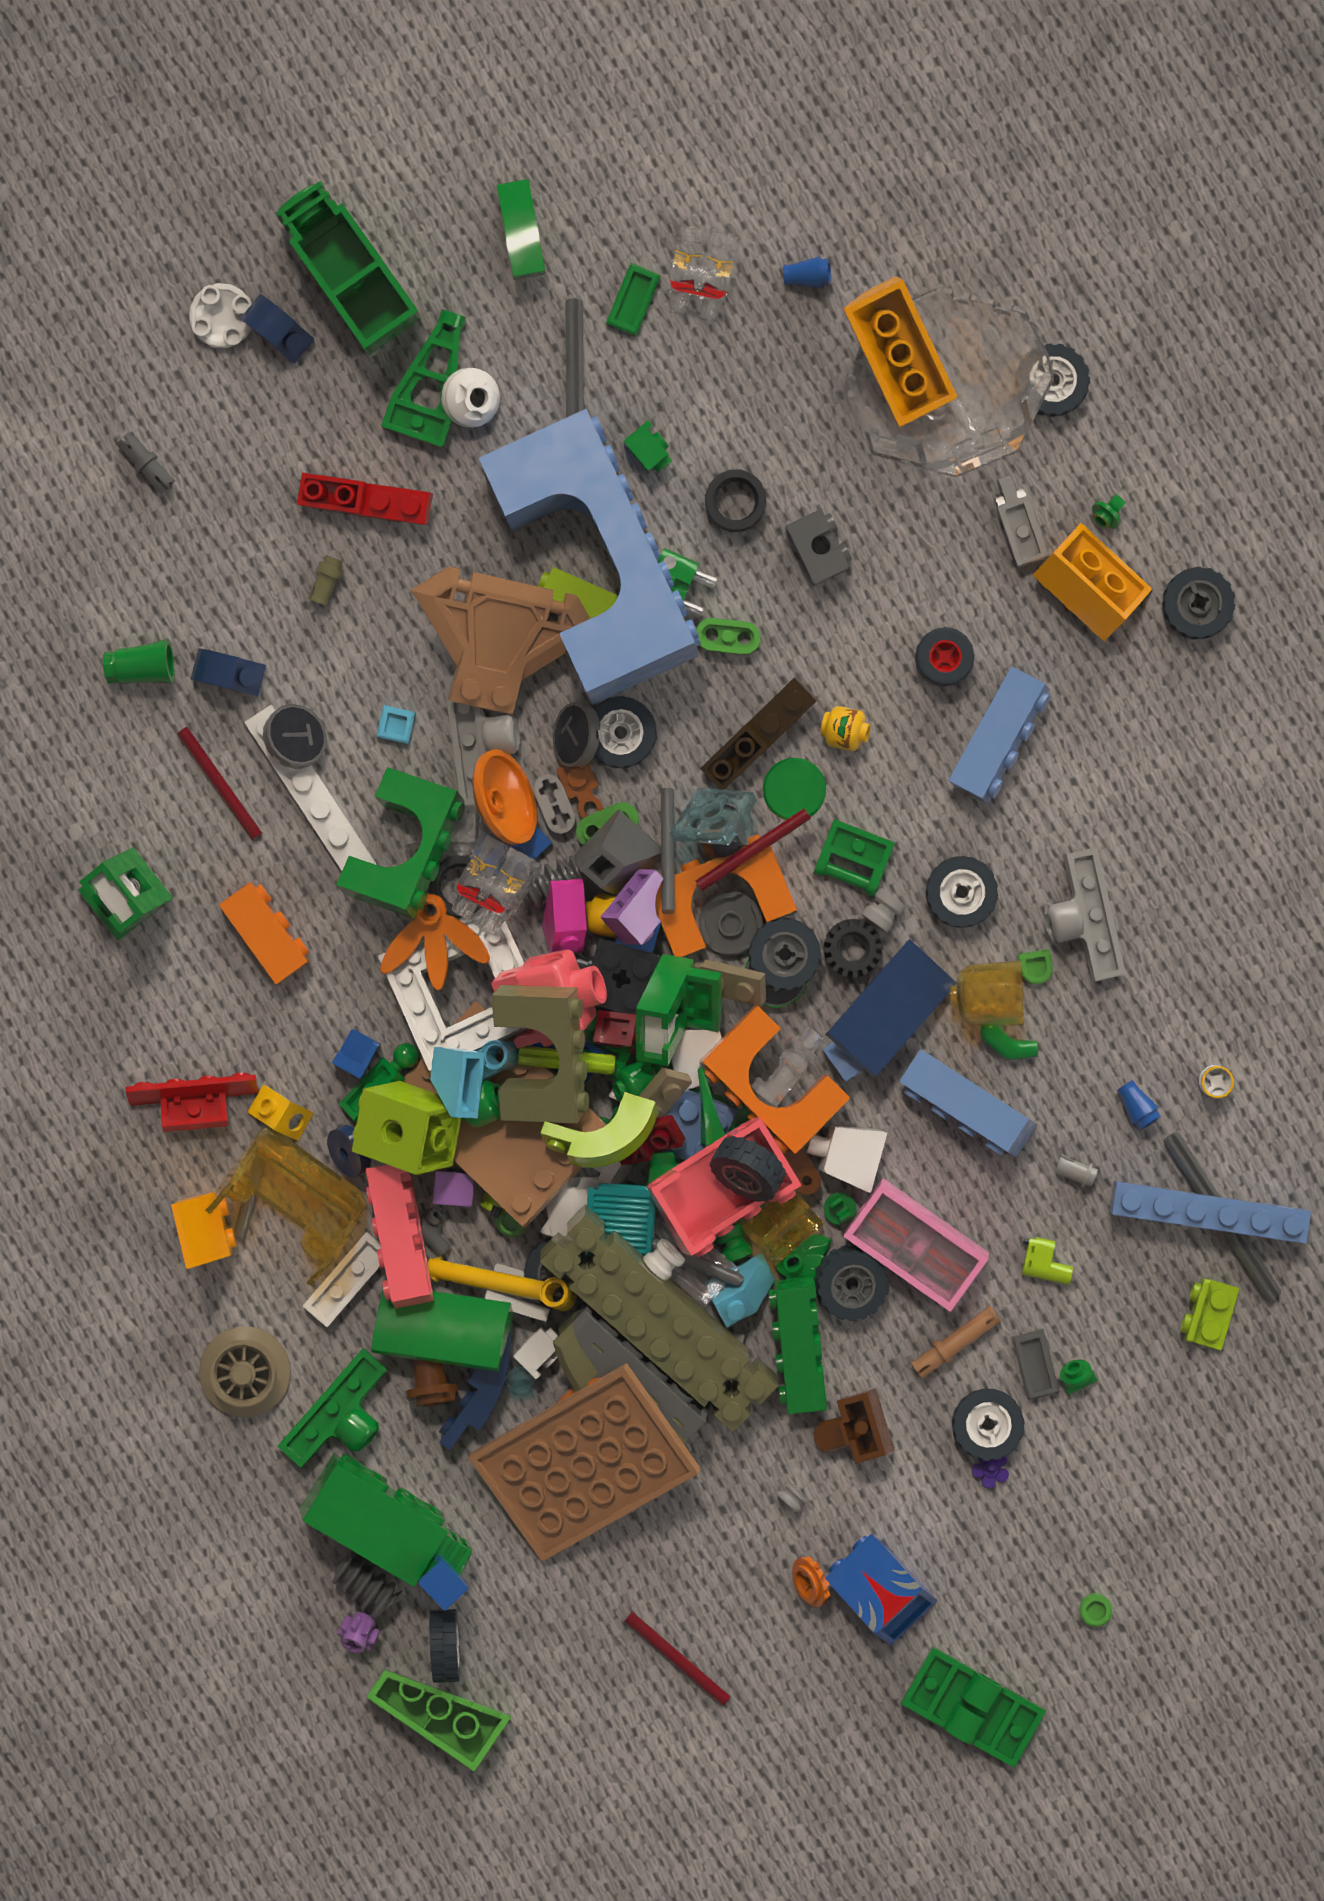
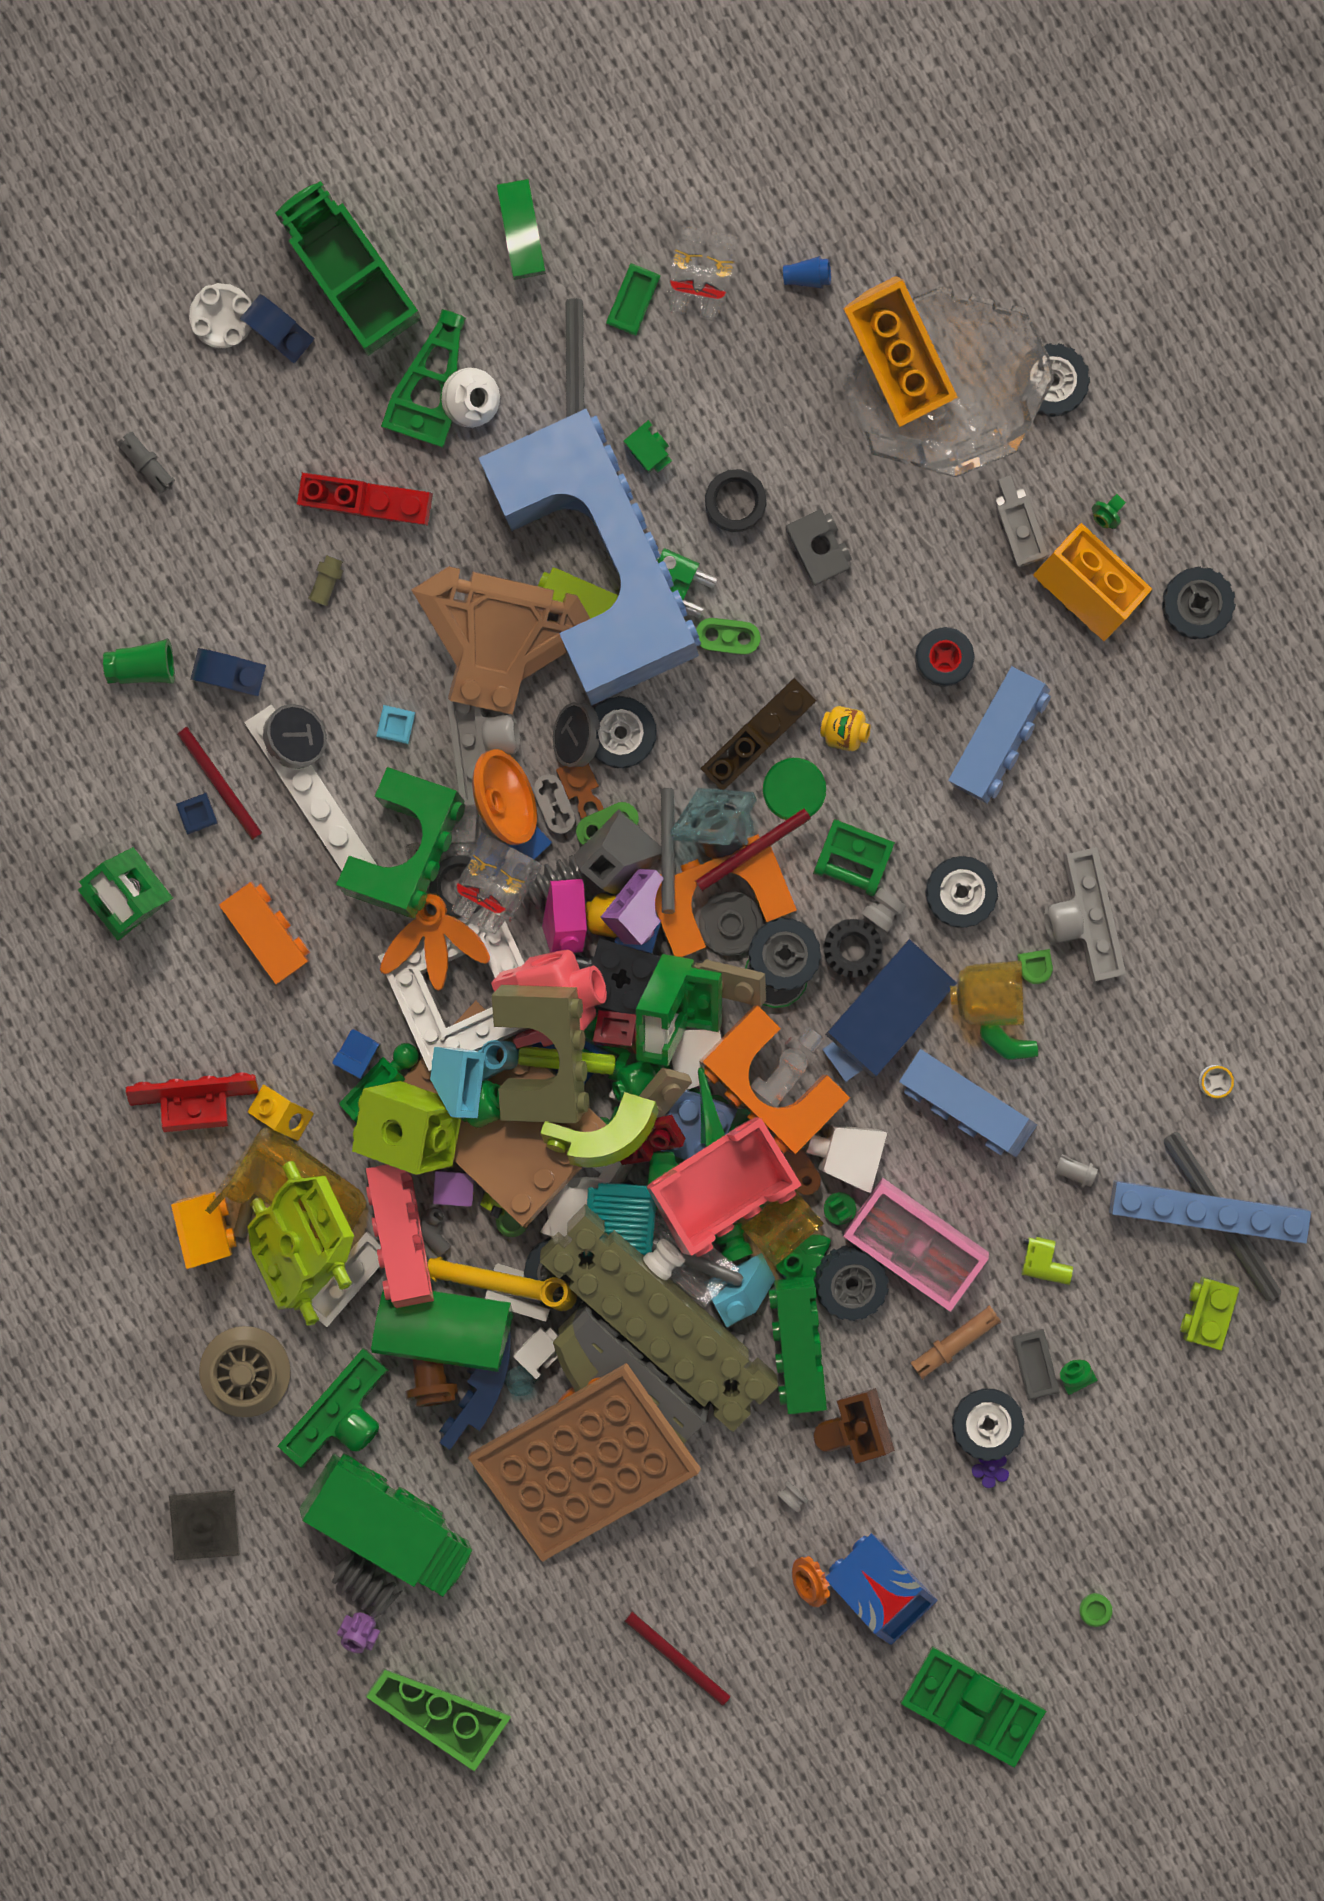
(197, 813): none -> dark blue tile
(204, 1524): none -> clear smoke plate
(301, 1271): none -> lime piece
(340, 1149): dark blue piece -> none
(443, 1583): blue panel -> none
(444, 1646): black wheel -> none
(747, 1169): black wheel -> none
(1139, 1106): blue cone -> none

